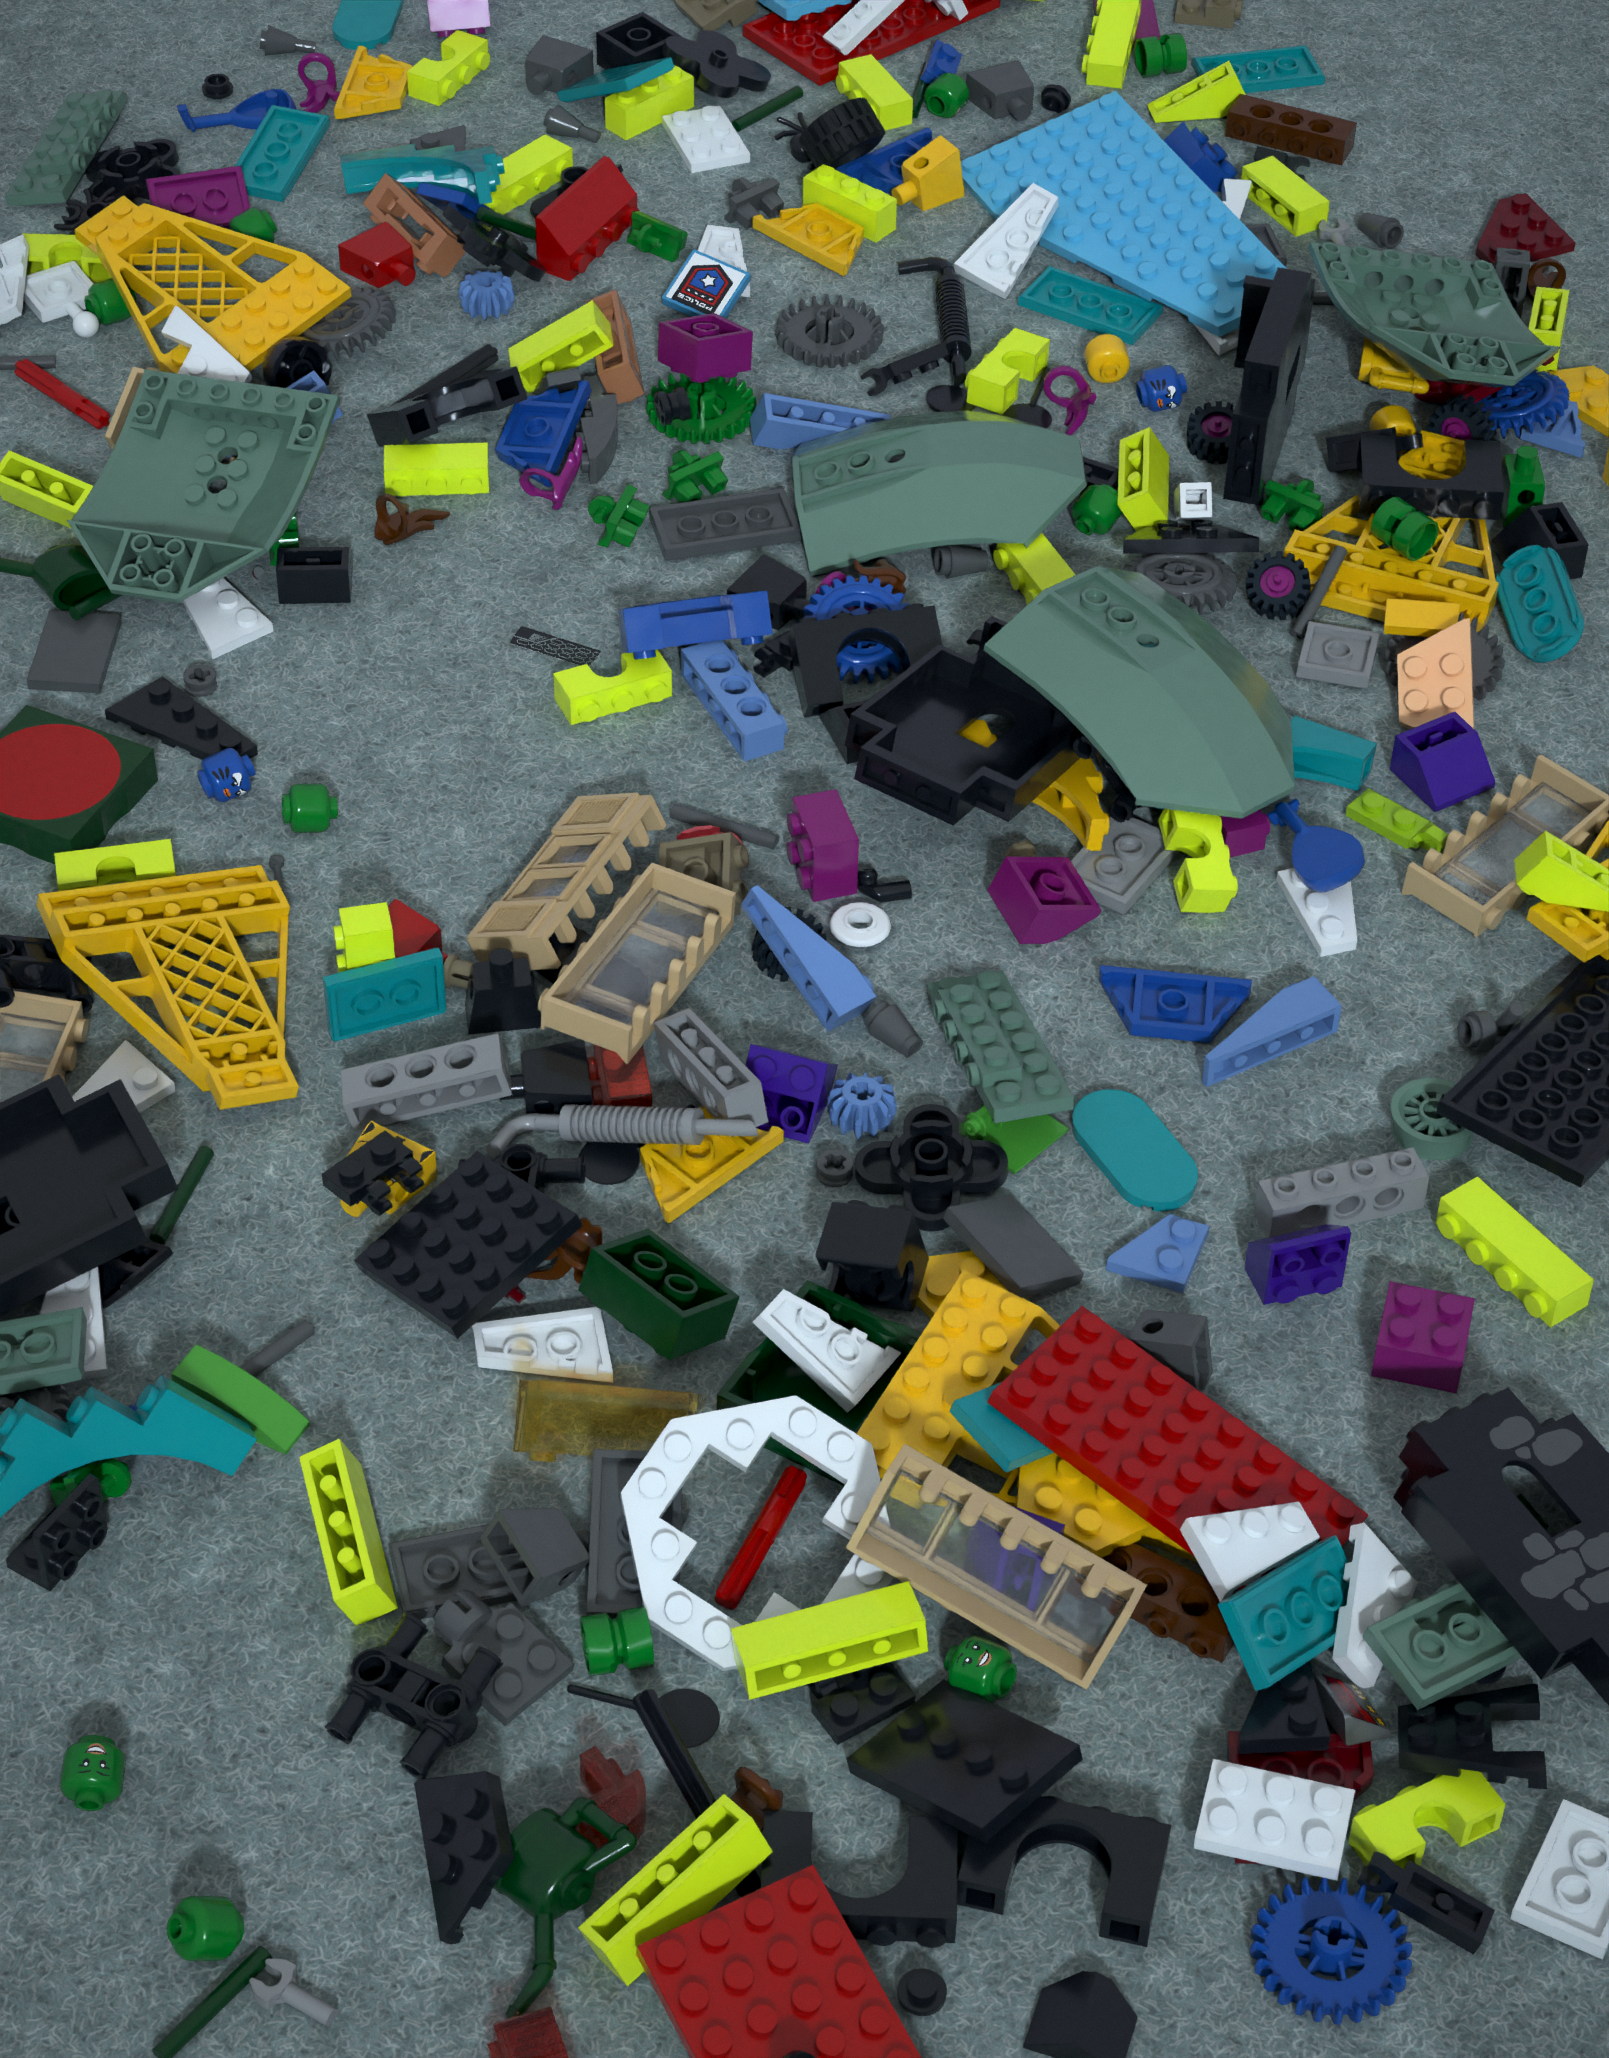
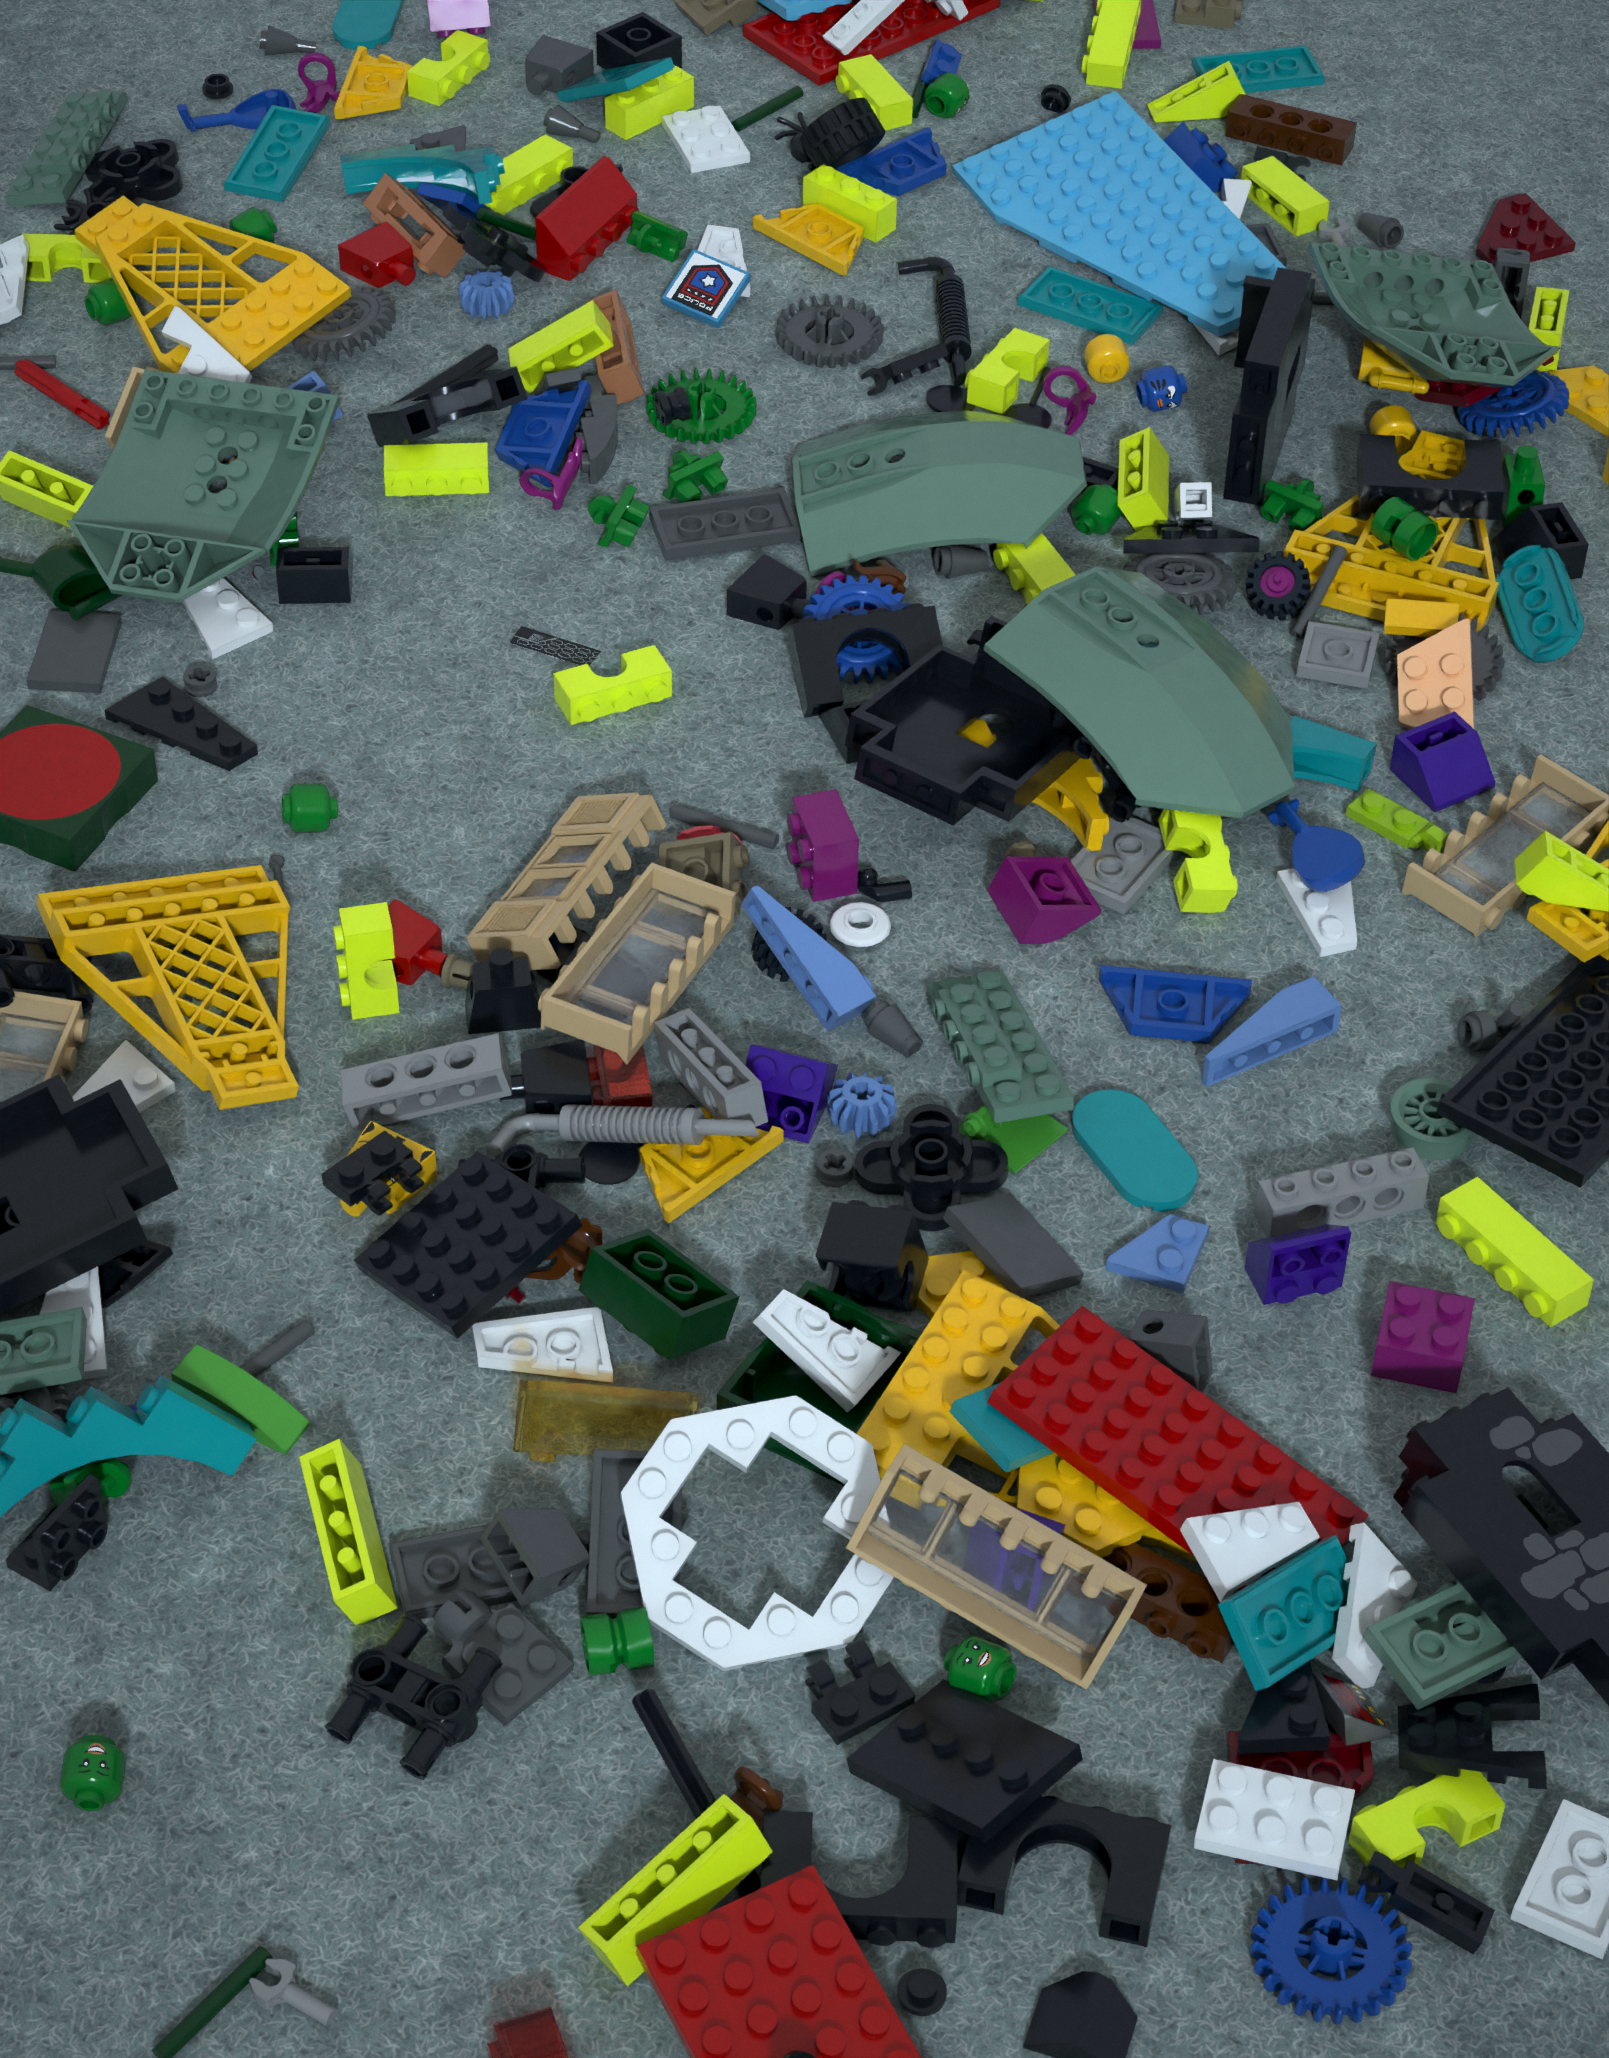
(61, 293): white plate -> none
(114, 864): neon yellow arch -> none
(182, 1195): dark green bar -> none
(203, 195): magenta tile -> none
(205, 1928): green head -> none
(226, 775): blue head -> none
(293, 359): black cylinder -> none
(385, 994): teal tile -> none
(402, 523): reddish brown piece -> none
(463, 1843): black wing -> none
(555, 1875): dark green piece -> none
(616, 1795): clear red brick -> none
(690, 1711): black piece -> none
(695, 621): blue wedge -> none
(705, 347): magenta brick -> none
(716, 64): black plant -> none
(733, 699): medium blue brick -> none
(750, 198): dark grey hips -> none
(760, 1537): red axle -> none
(774, 655): black plate -> none
(789, 421): medium blue slope -> none
(829, 1640): neon yellow brick -> none
(931, 176): yellow torso -> none
(1002, 90): dark grey torso -> none
(1007, 244): white wing -> none
(1164, 54): green wheel -> none
(1210, 432): black wheel -> none
(1245, 834): magenta brick -> none
(1344, 449): black plate -> none
(1462, 420): black wheel -> none
(1537, 279): reddish brown piece -> none
(1560, 436): medium blue wing -> none

